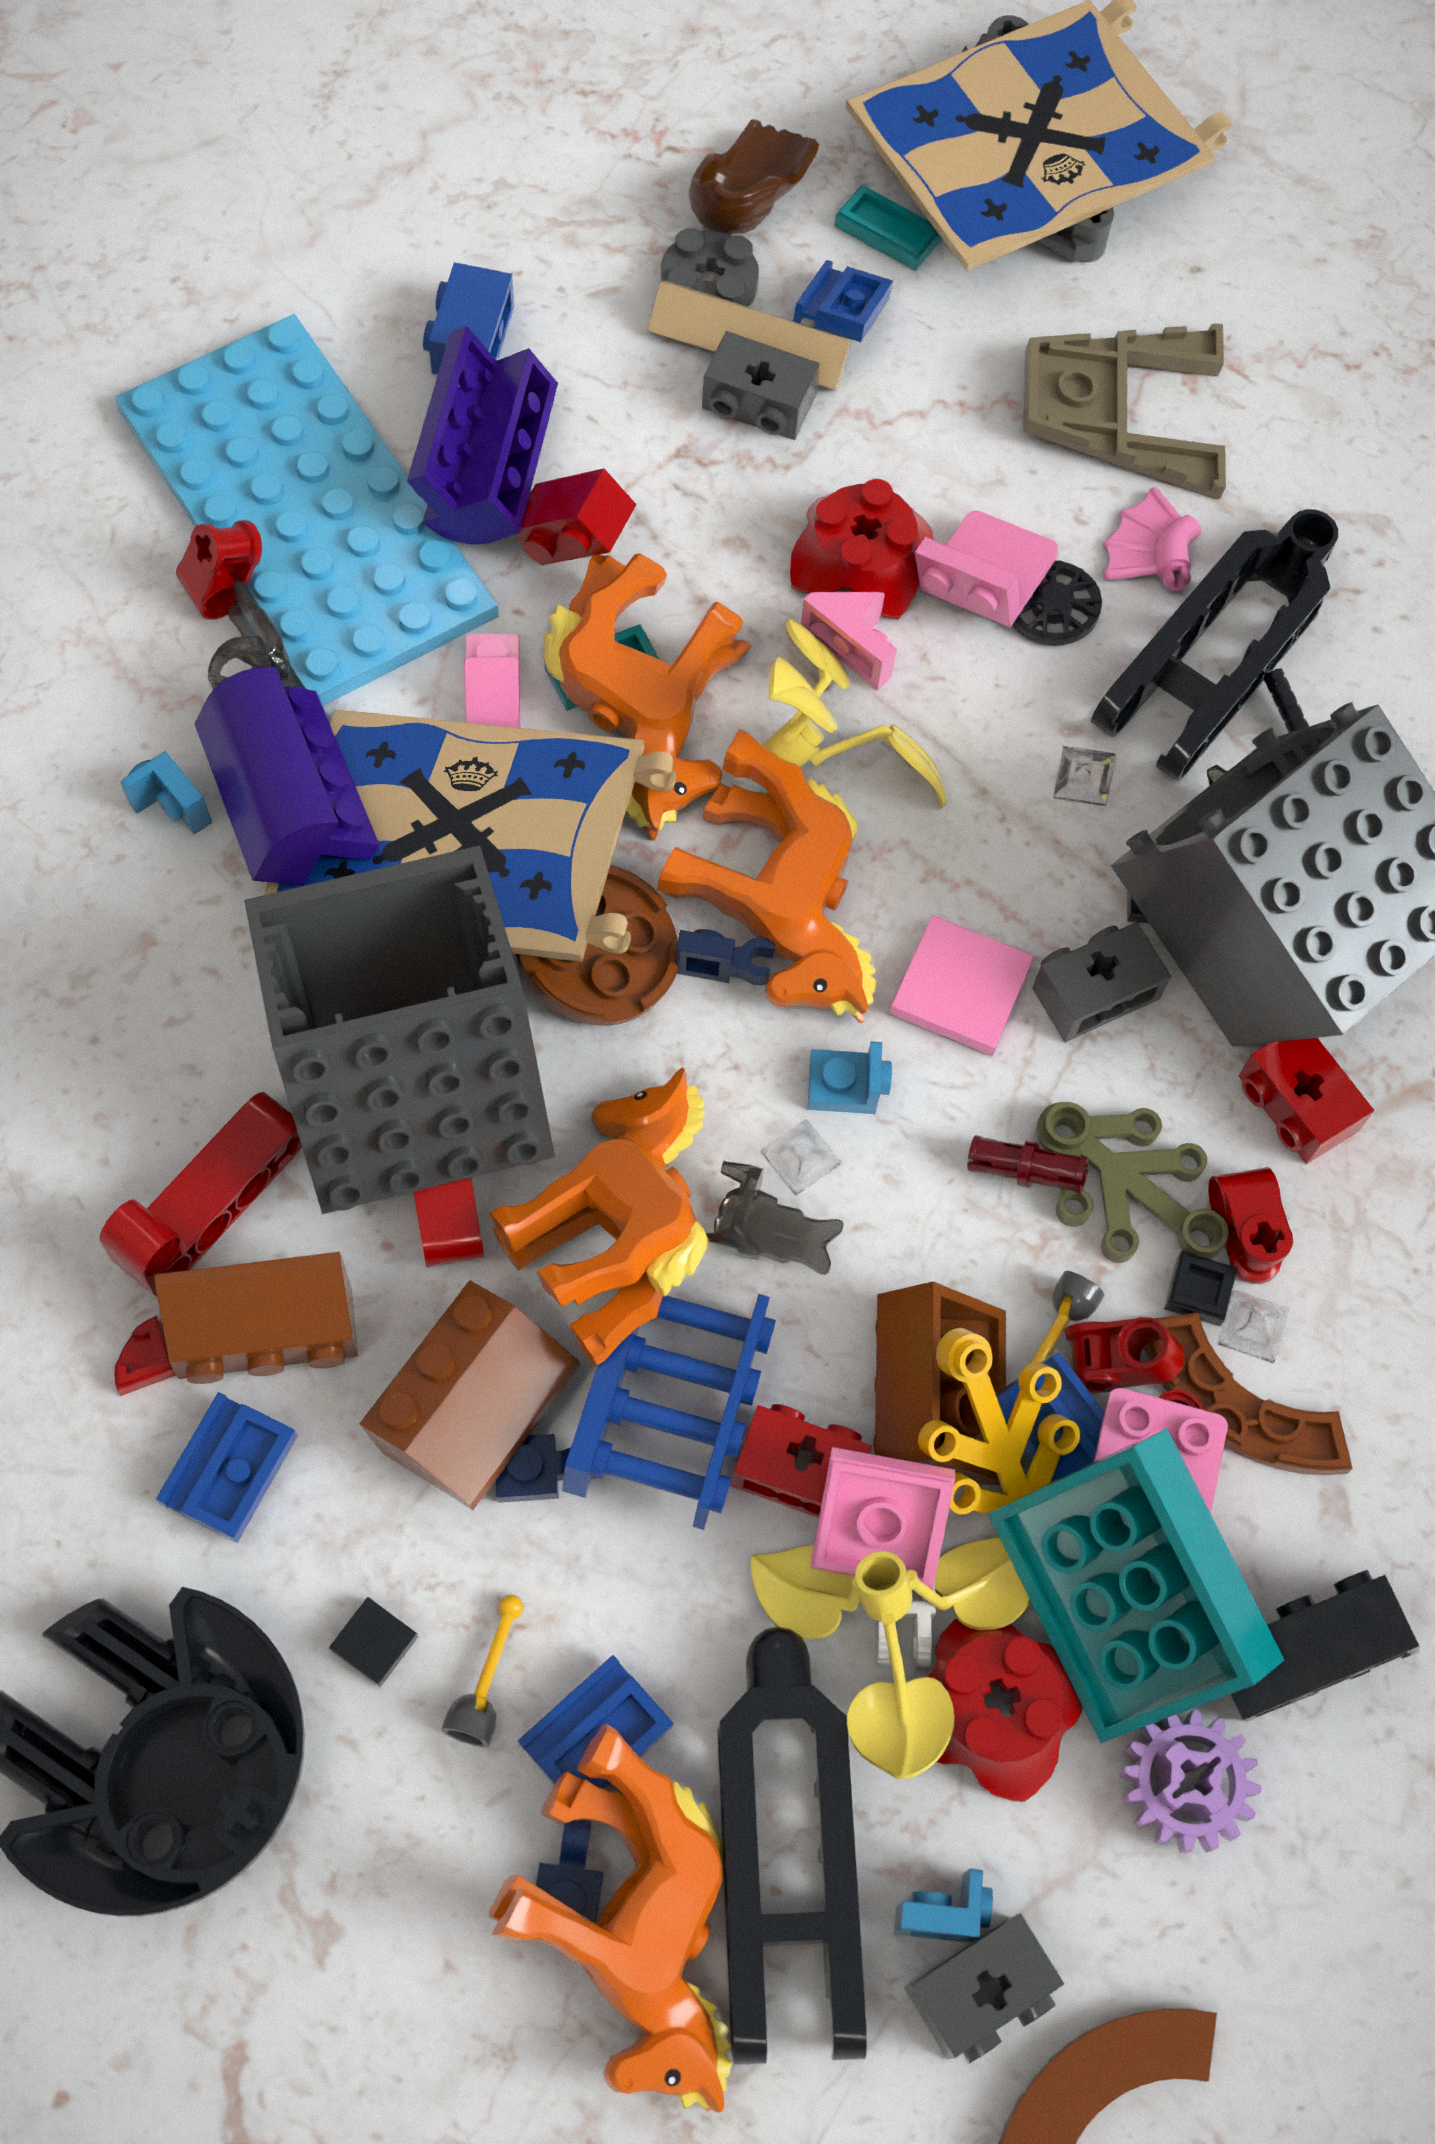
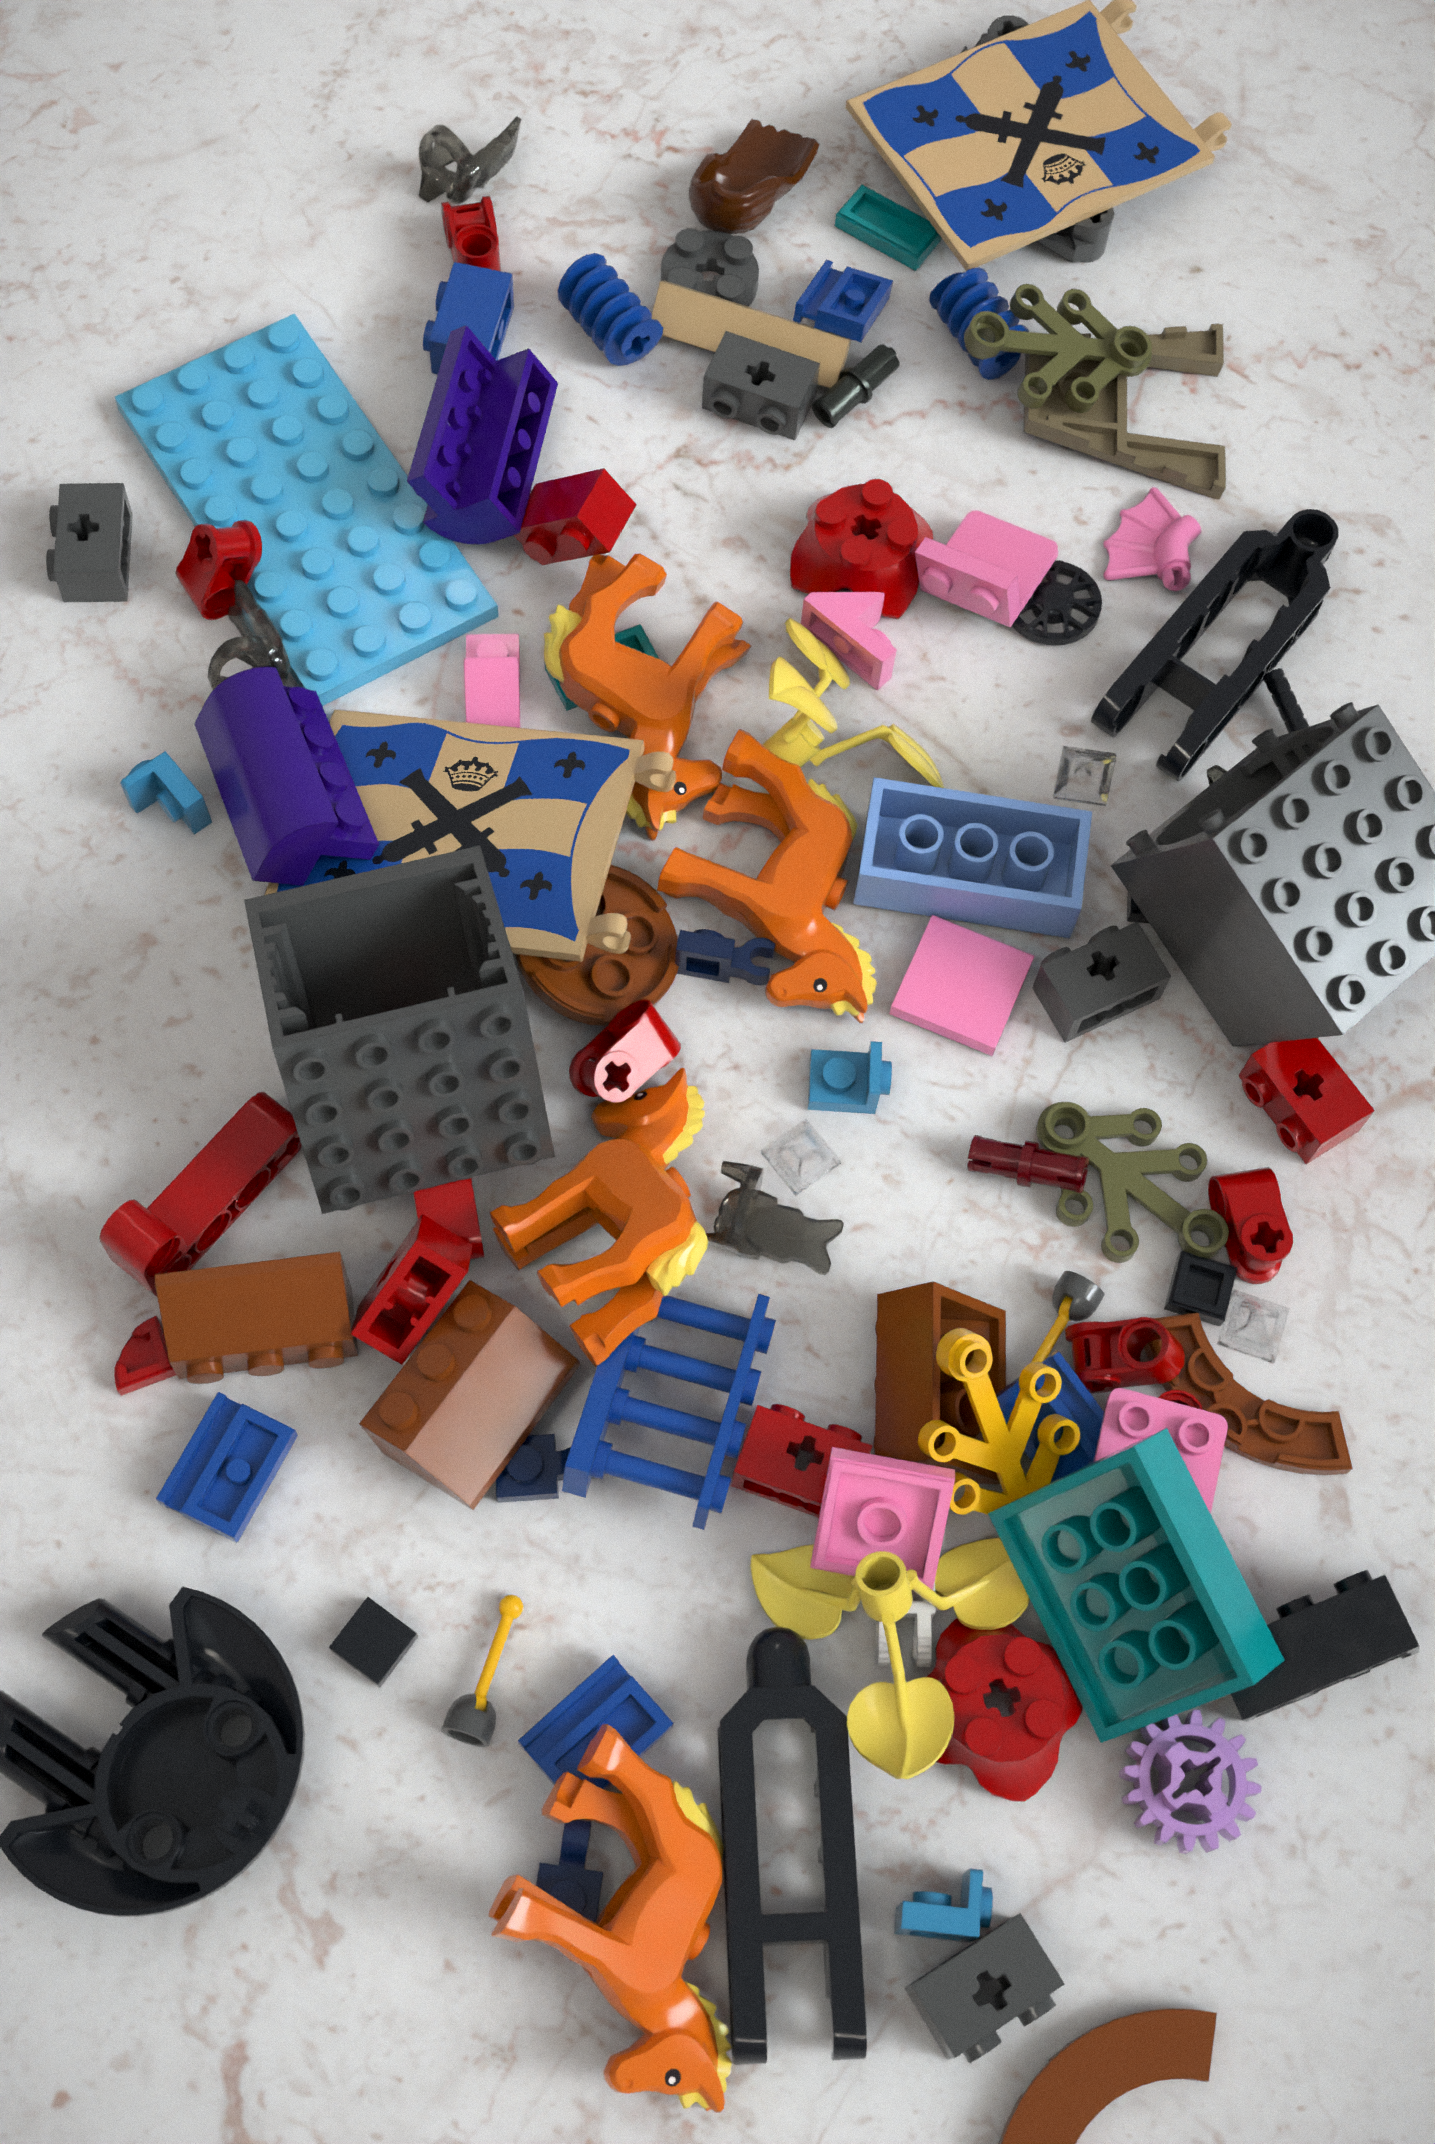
(91, 542): none -> dark grey brick
(412, 1289): none -> red brick
(472, 170): none -> clear smoke hair
(472, 233): none -> red piece
(608, 310): none -> blue piece
(624, 1054): none -> red piece
(855, 385): none -> pearl dark grey axle
(960, 299): none -> blue piece
(973, 858): none -> light blue brick
(1121, 350): none -> olive plant

